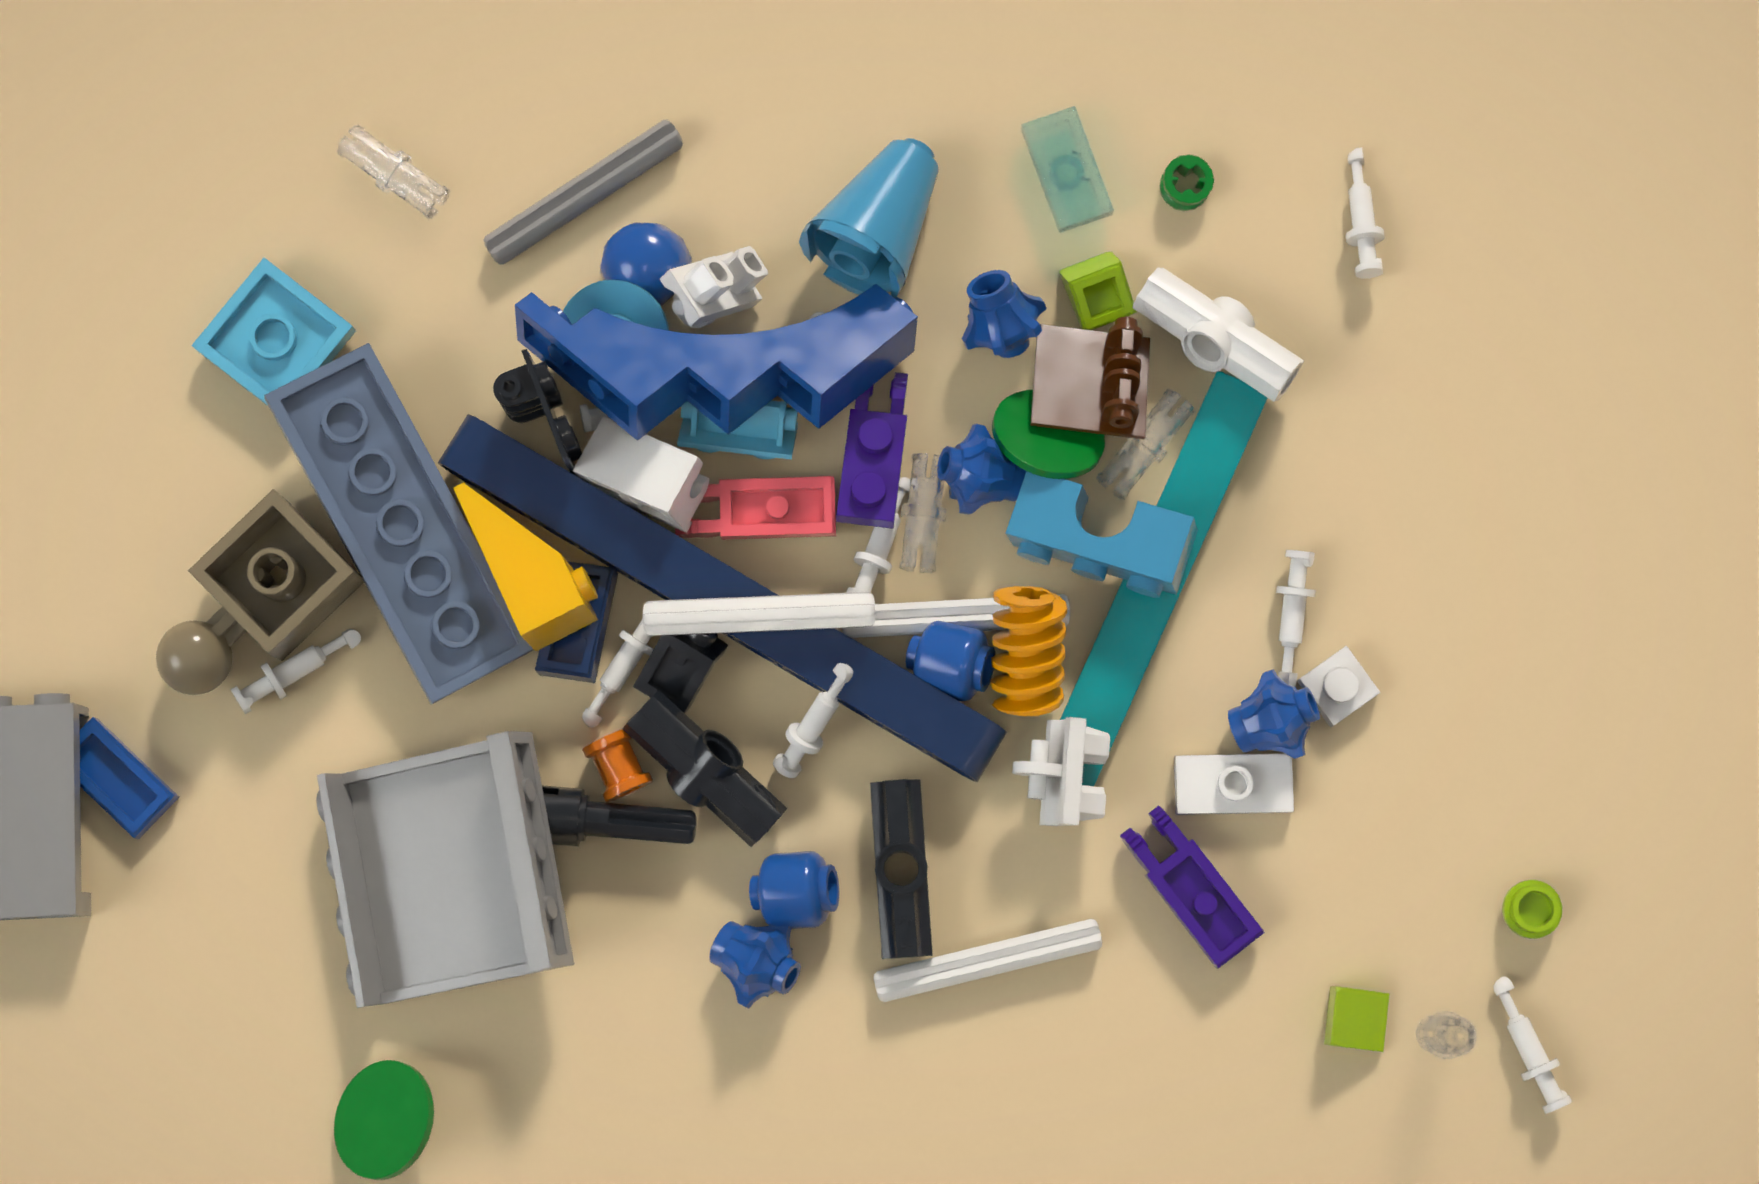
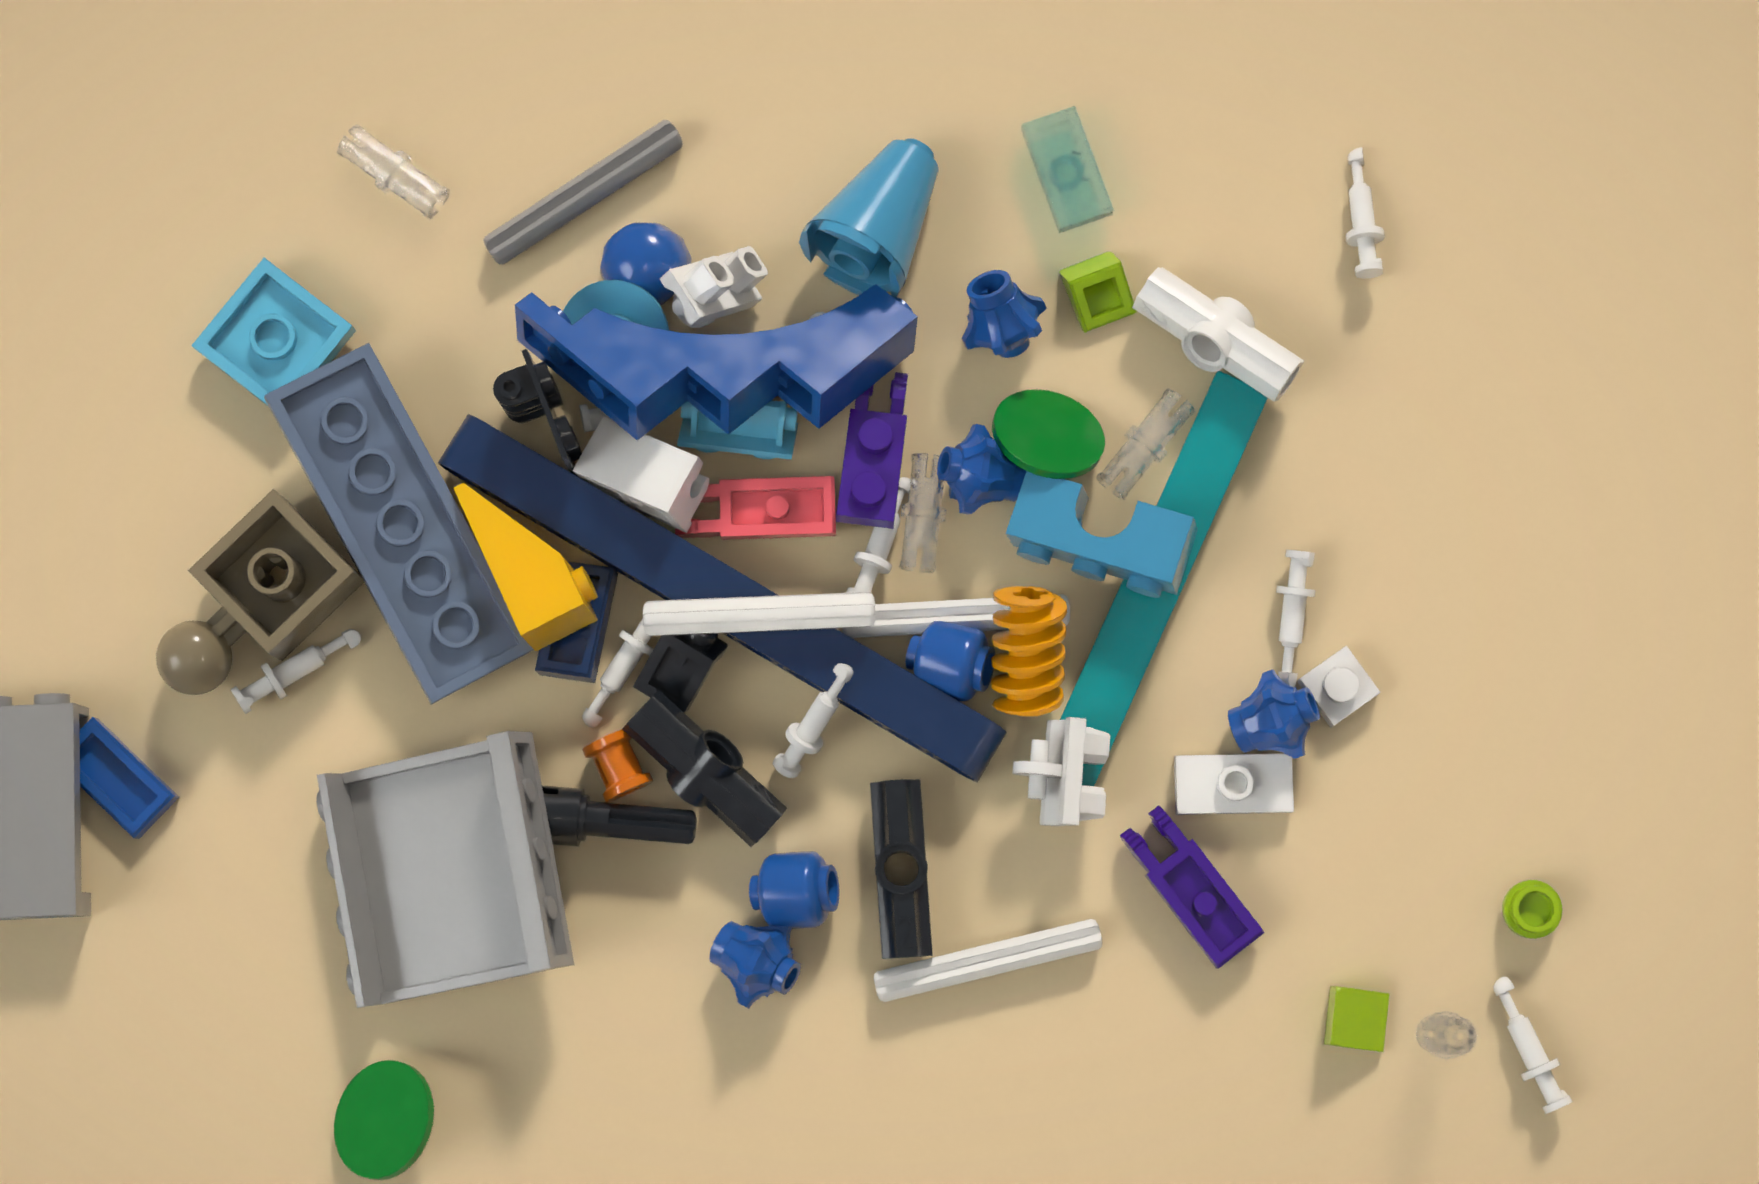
(1092, 379): hinge -> none
(1188, 199): green bush -> none

